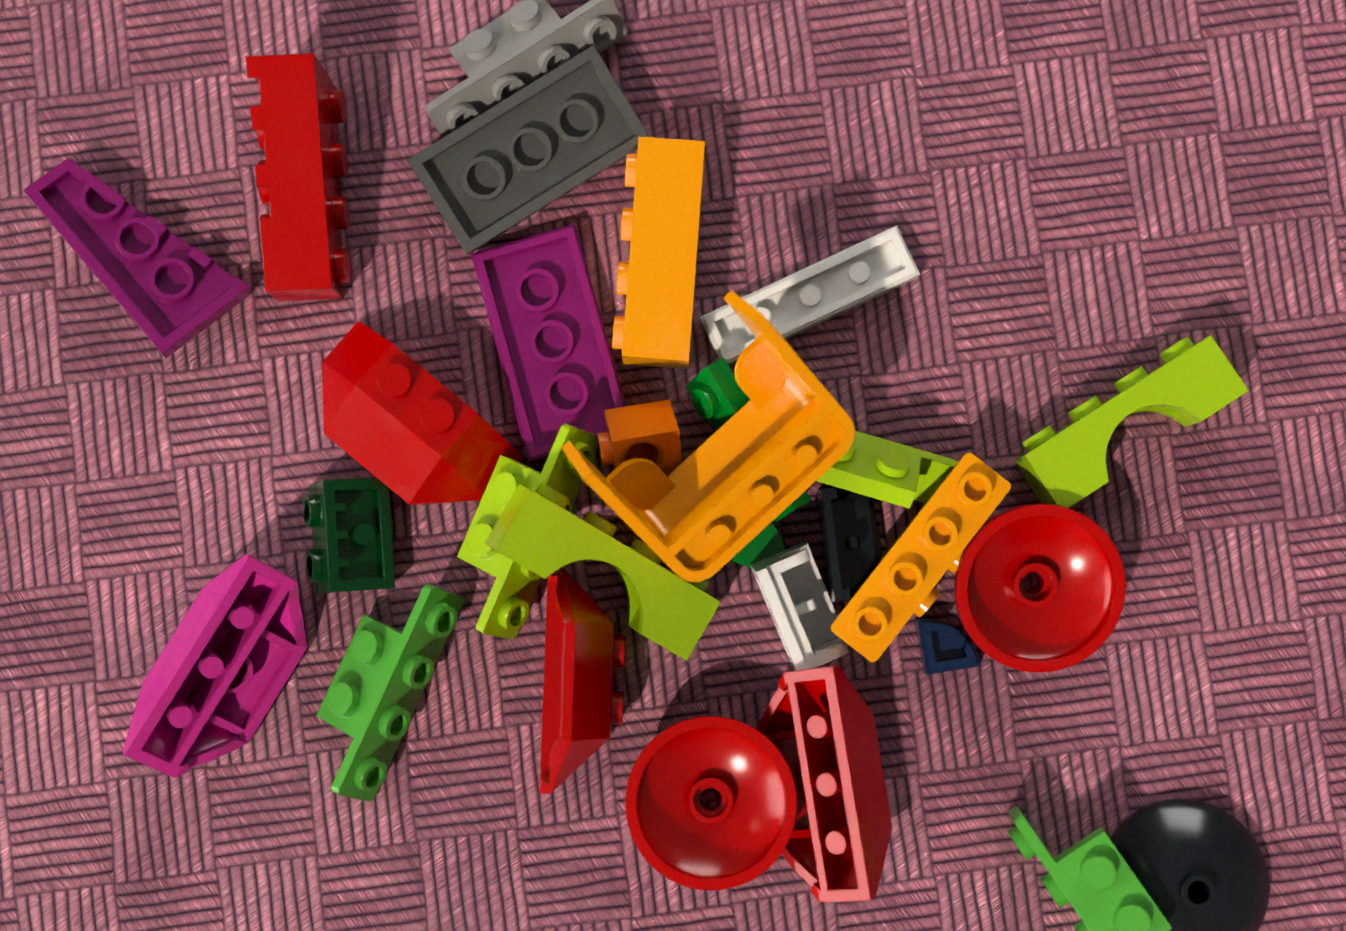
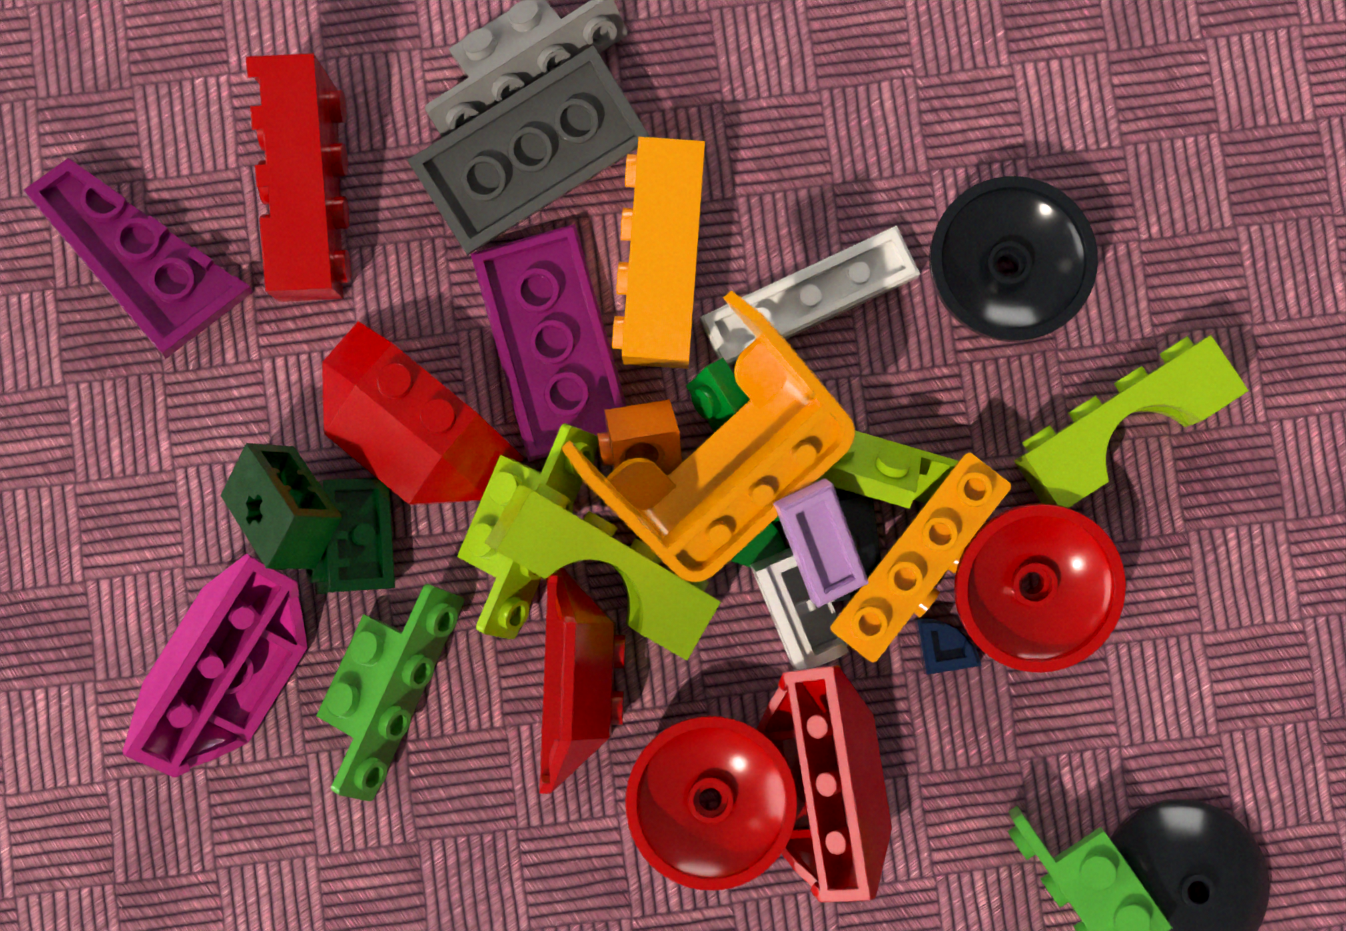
(280, 506): none -> dark green brick
(821, 542): none -> lavender tile
(1034, 230): none -> black dish

